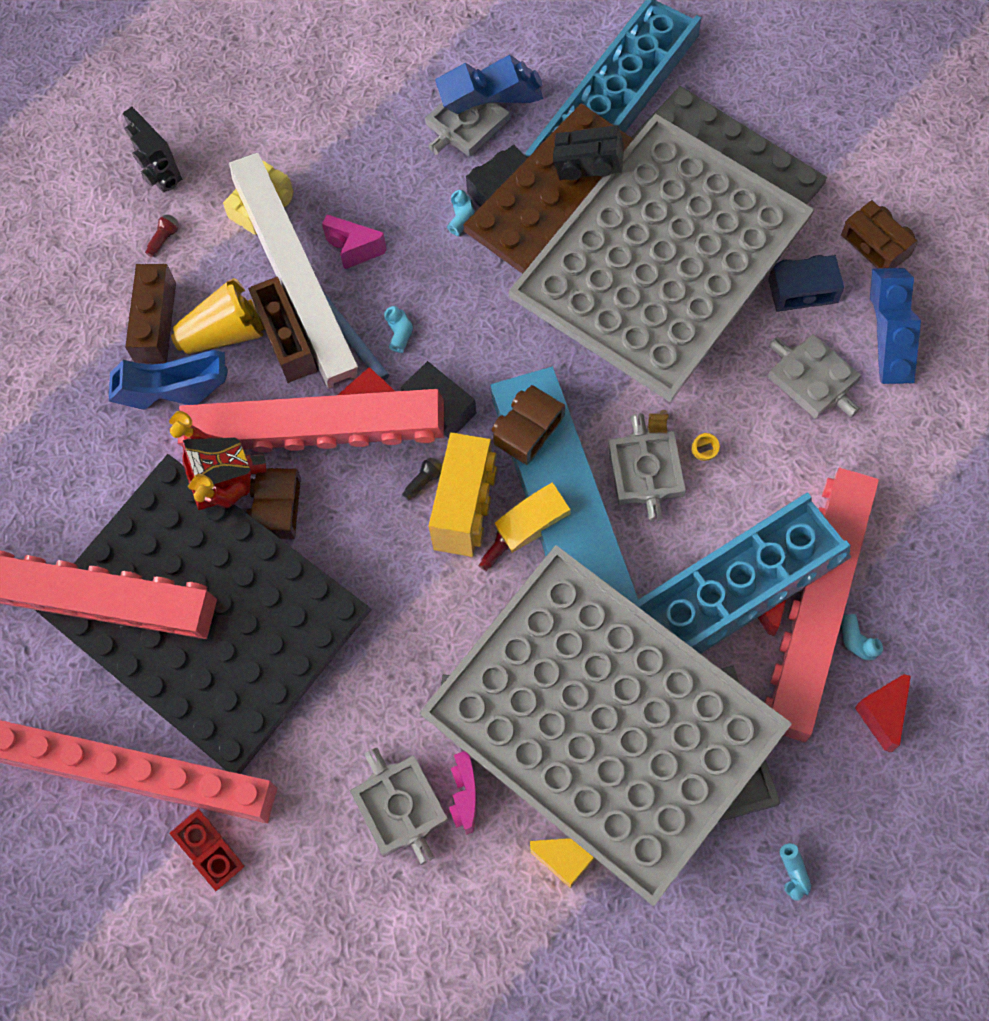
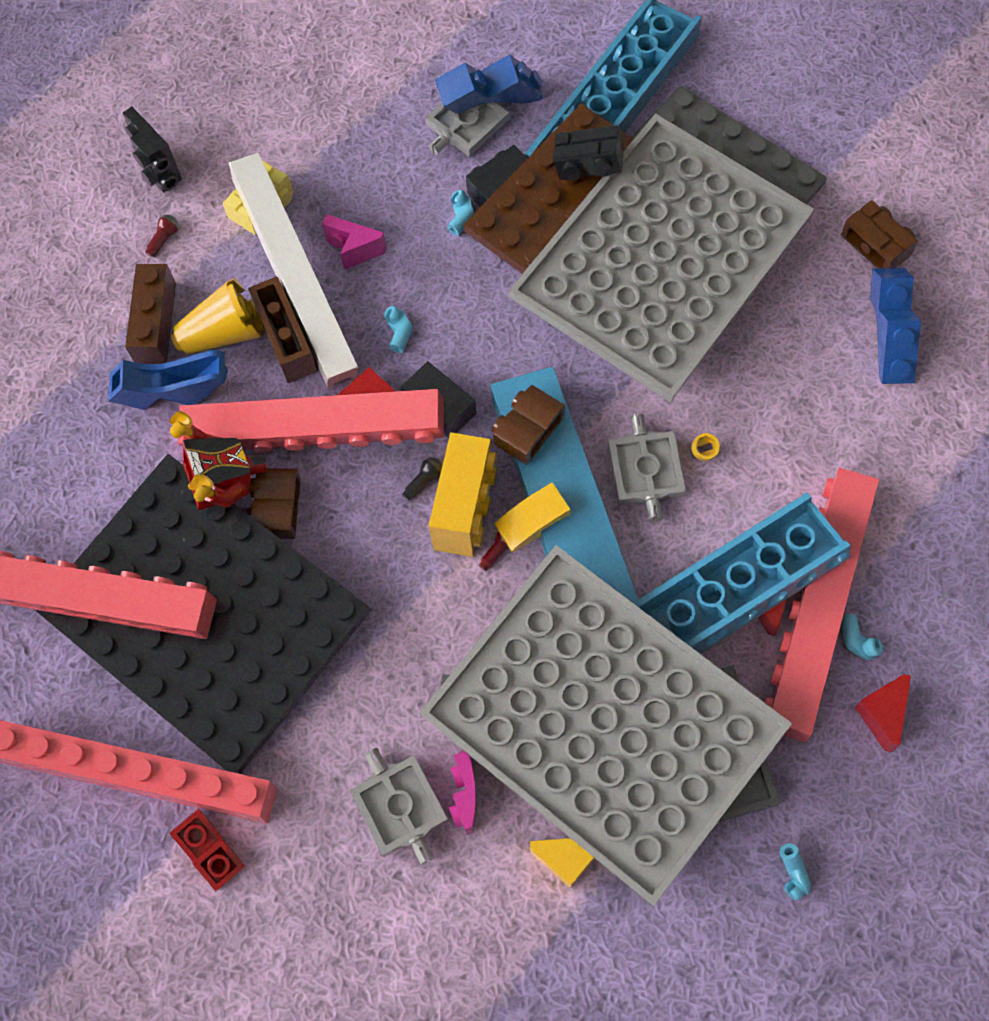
(357, 343): medium blue bar -> none
(658, 422): pearl gold hand -> none
(806, 282): dark blue brick -> none
(814, 376): light grey plate -> none

